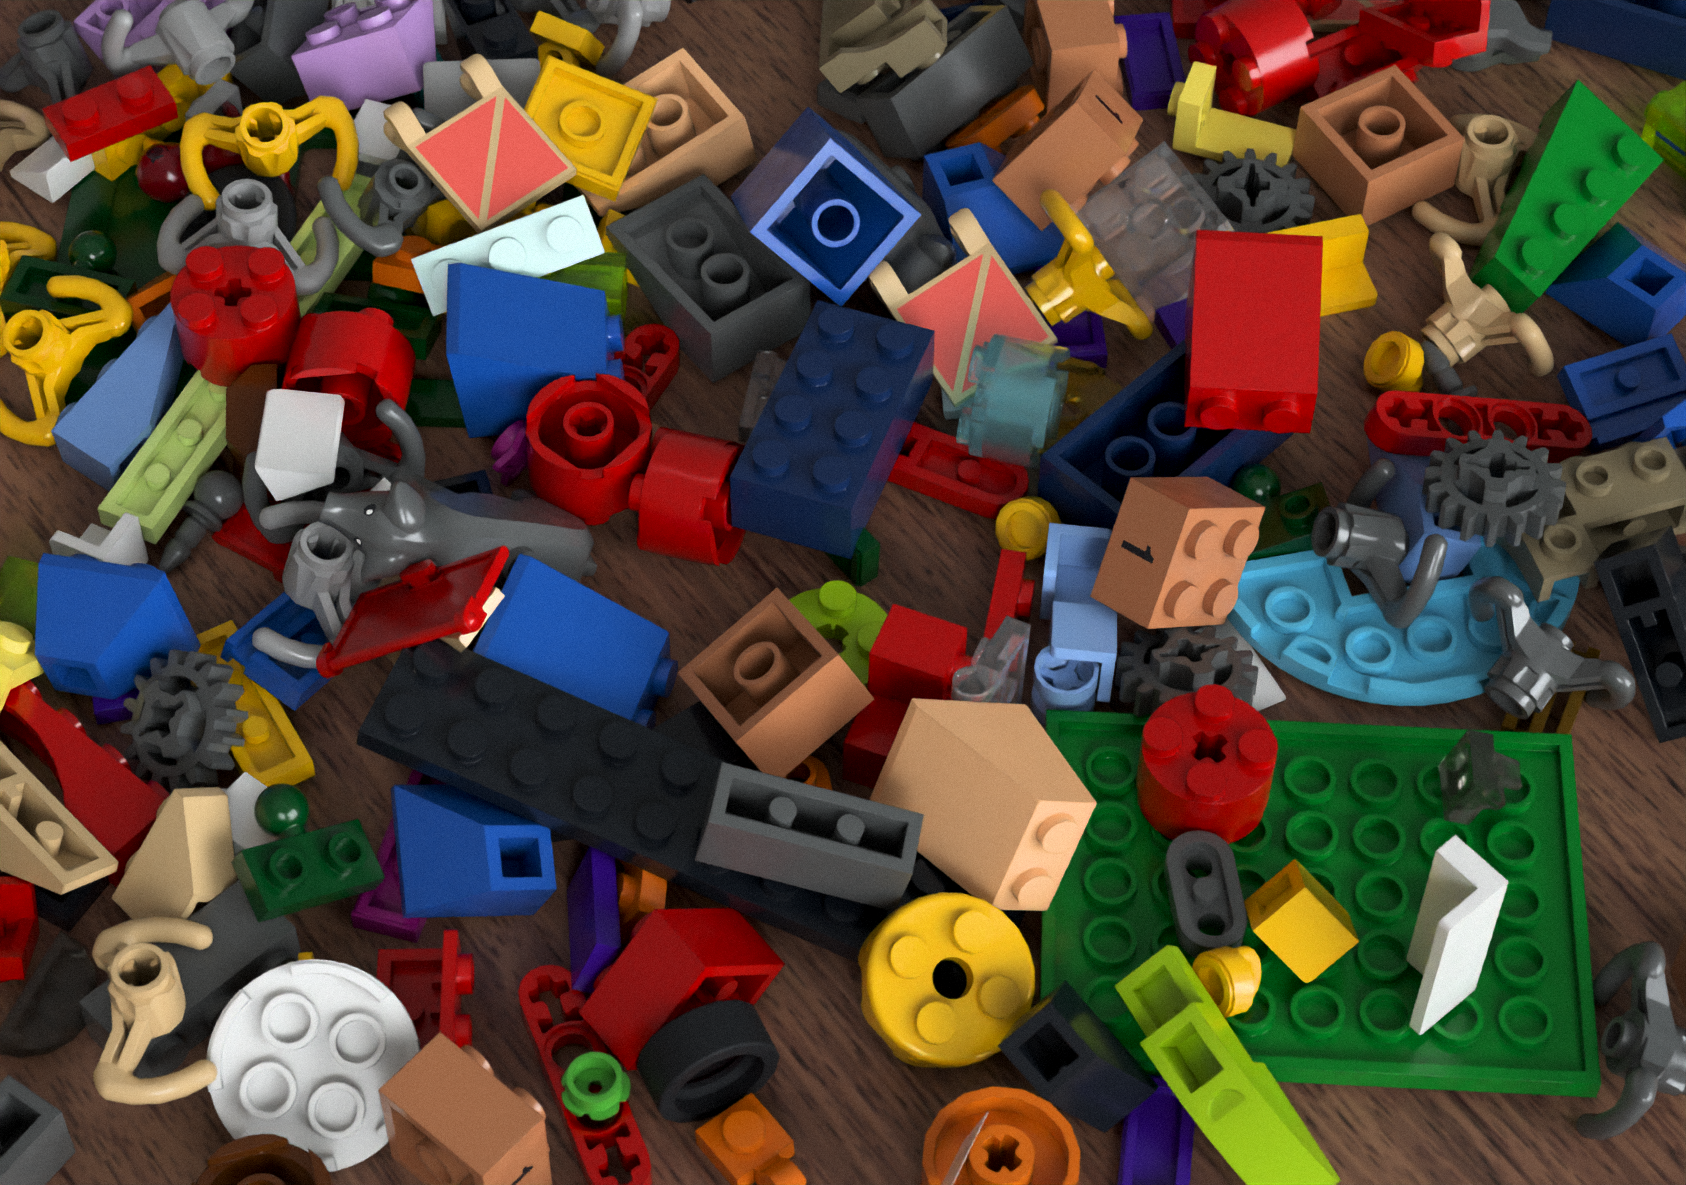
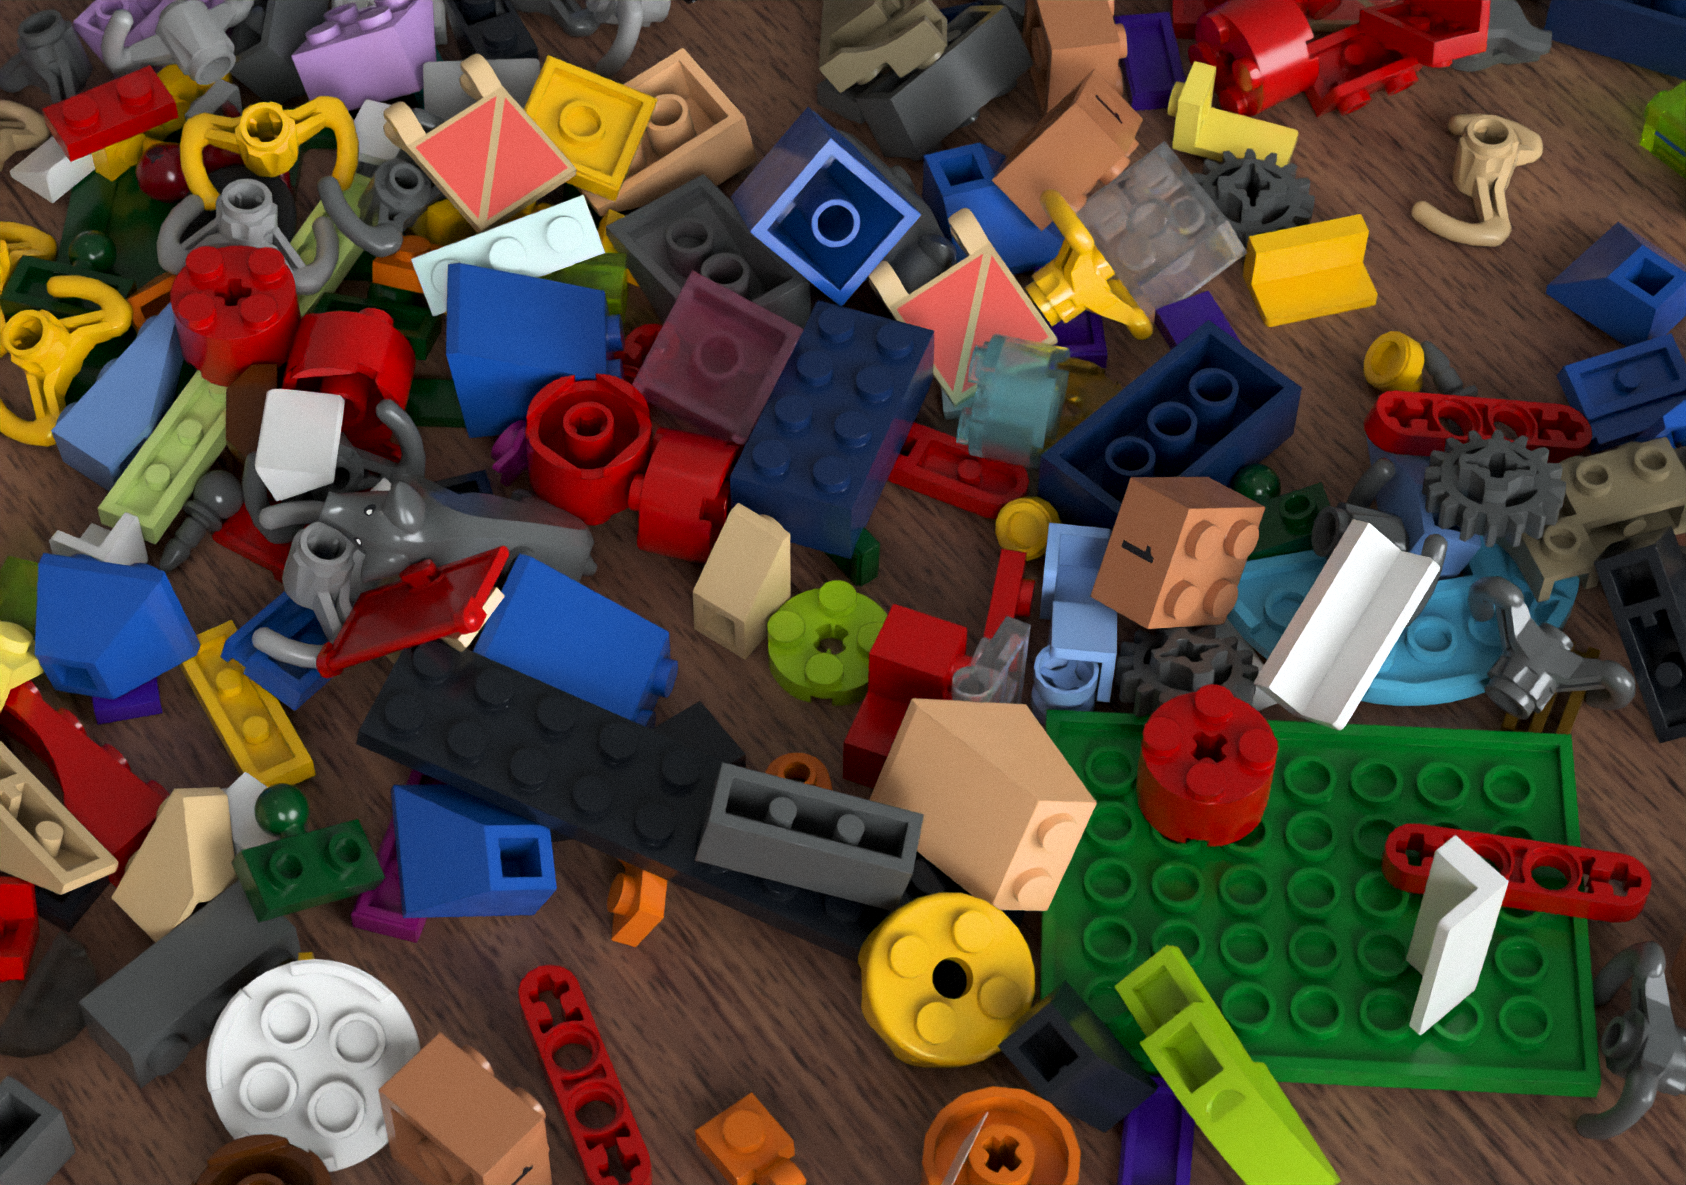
(146, 1004): tan piece -> none
(184, 721): dark grey gear -> none
(432, 986): red bracket -> none
(565, 41): yellow tile -> none
(589, 1070): bright green plate -> none
(593, 919): dark purple tile -> none
(673, 966): red brick -> none
(707, 1060): black tyre -> none
(716, 359): none -> clear pink brick
(743, 581): none -> tan slope
(776, 685): nougat brick -> none
(1003, 119): orange plate -> none
(1208, 900): dark grey plate -> none
(1230, 977): yellow tile -> none
(1253, 331): red slope -> none
(1300, 921): yellow panel -> none
(1346, 627): none -> white panel
(1377, 146): nougat brick -> none
(1475, 777): clear smoke tile -> none
(1477, 316): tan piece -> none
(1517, 860): none -> red beam
(1564, 195): green wedge -> none

